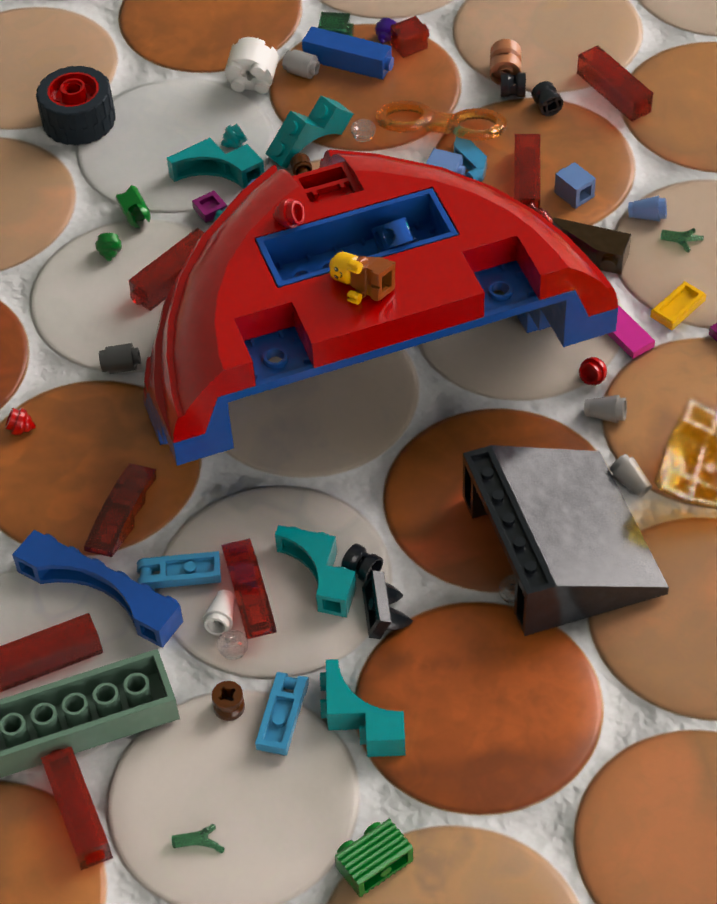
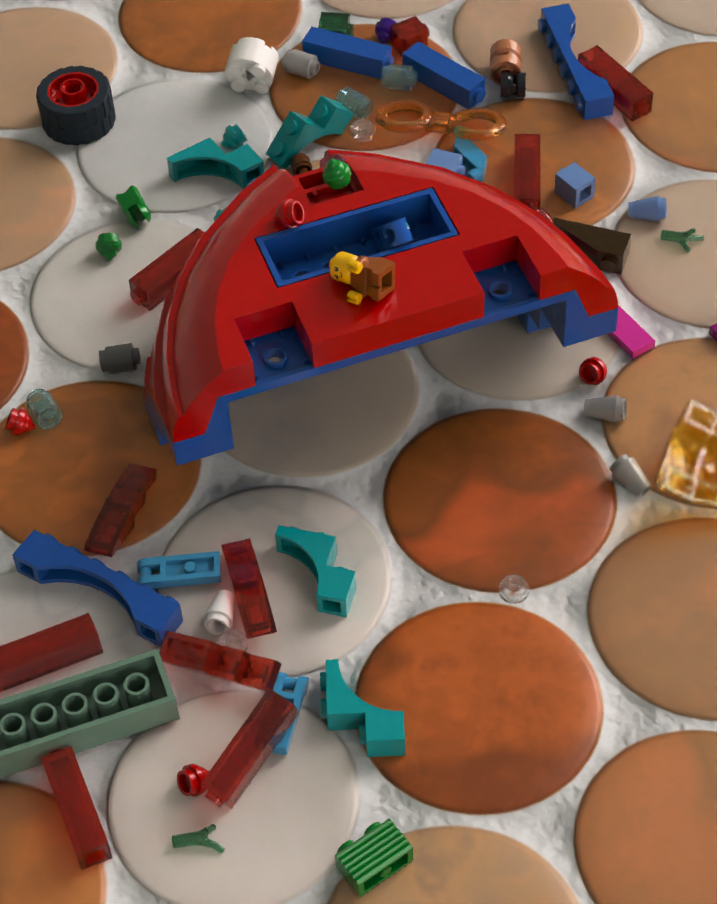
(44, 409): none -> clear light blue brick
(190, 780): none -> red plate
(208, 205): magenta plate -> none
(219, 661): none -> clear red slope
(226, 708): reddish brown wheel -> none
(249, 749): none -> clear red brick
(336, 174): none -> green plate
(355, 102): none -> clear light blue brick
(361, 562): black wheel -> none
(377, 597): black tile -> none
(399, 76): none -> clear light blue brick
(445, 75): none -> blue brick
(547, 98): black wheel -> none
(561, 532): slope -> none
(590, 92): none -> blue arch
(678, 305): yellow tile -> none

